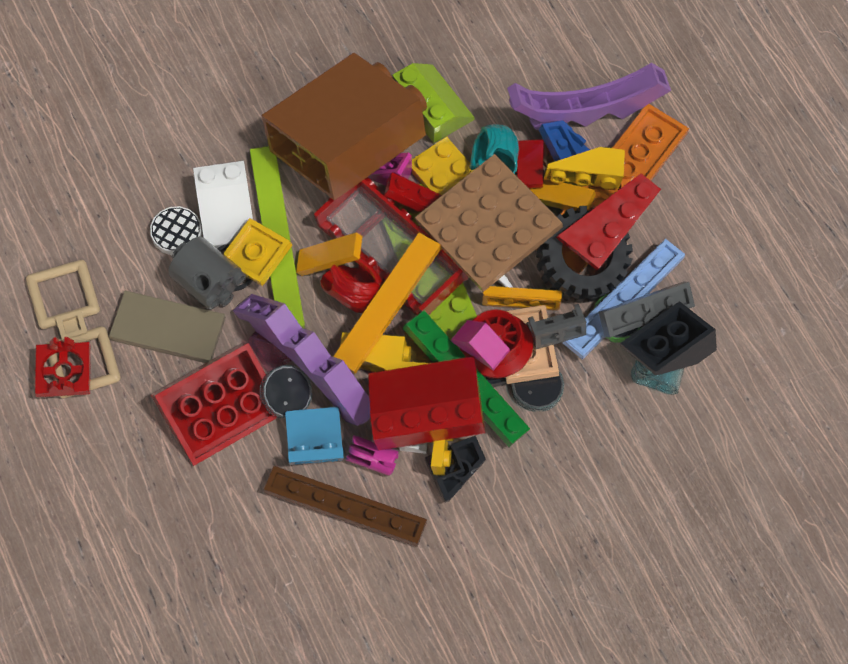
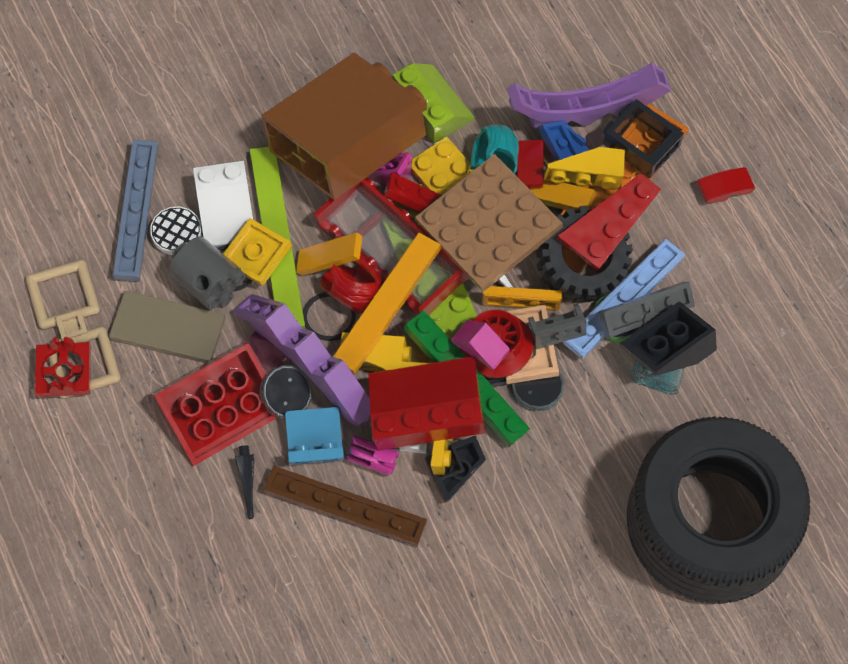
(136, 210): none -> sand blue plate
(245, 465): none -> black piece
(322, 337): none -> black piece
(645, 164): none -> black window
(695, 563): none -> black tyre
(724, 184): none -> red slope

